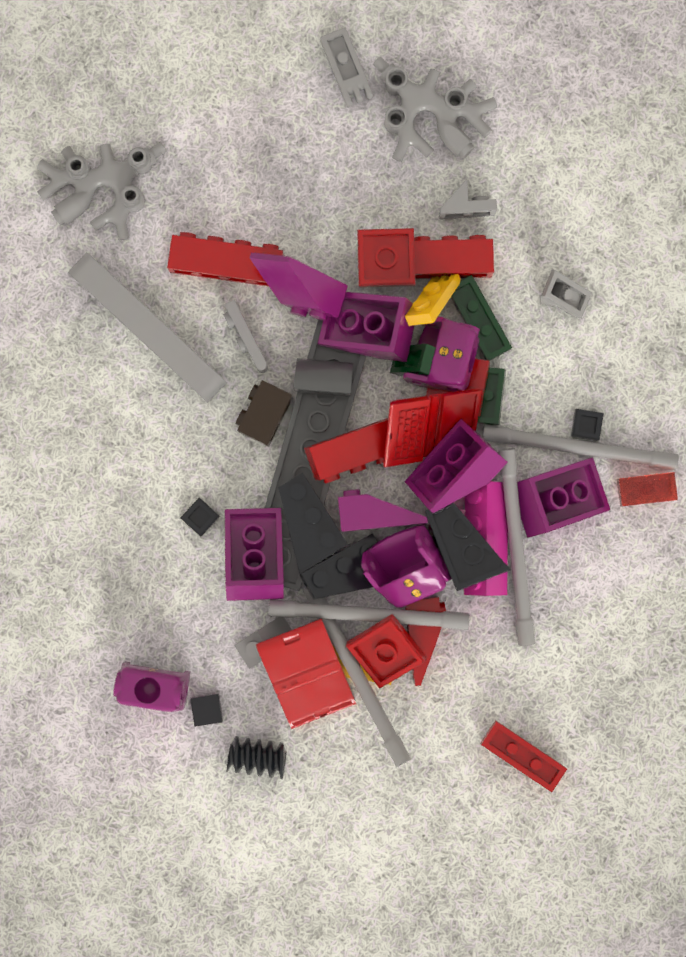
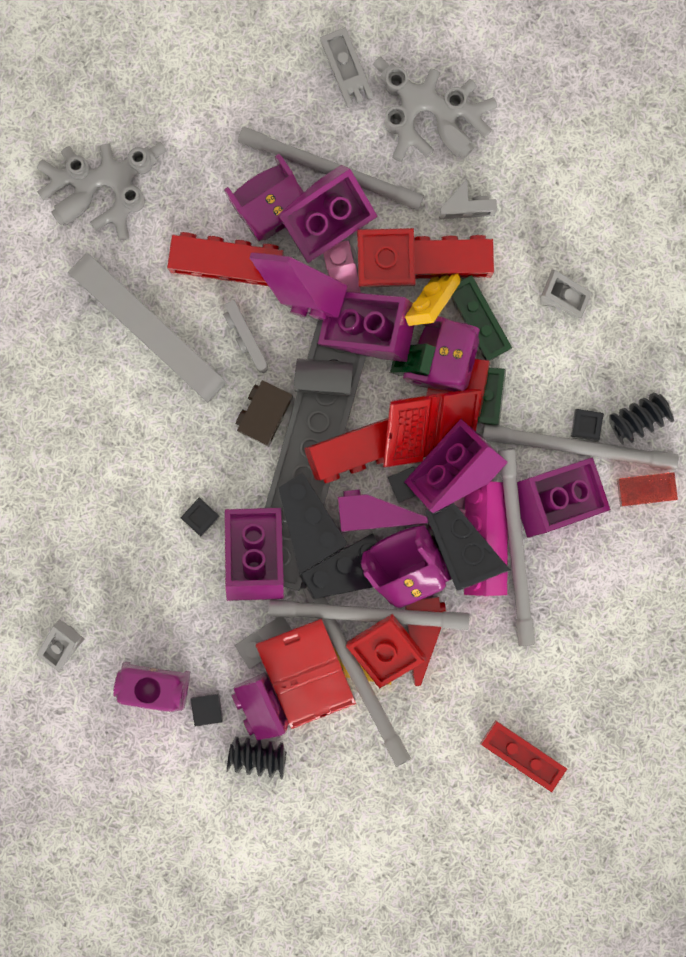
(60, 645): none -> light grey slope
(261, 707): none -> magenta slope
(264, 143): none -> light grey piece
(264, 198): none -> magenta piece
(327, 213): none -> magenta slope
(342, 266): none -> bright pink slope
(399, 487): none -> black tile
(640, 417): none -> black piece

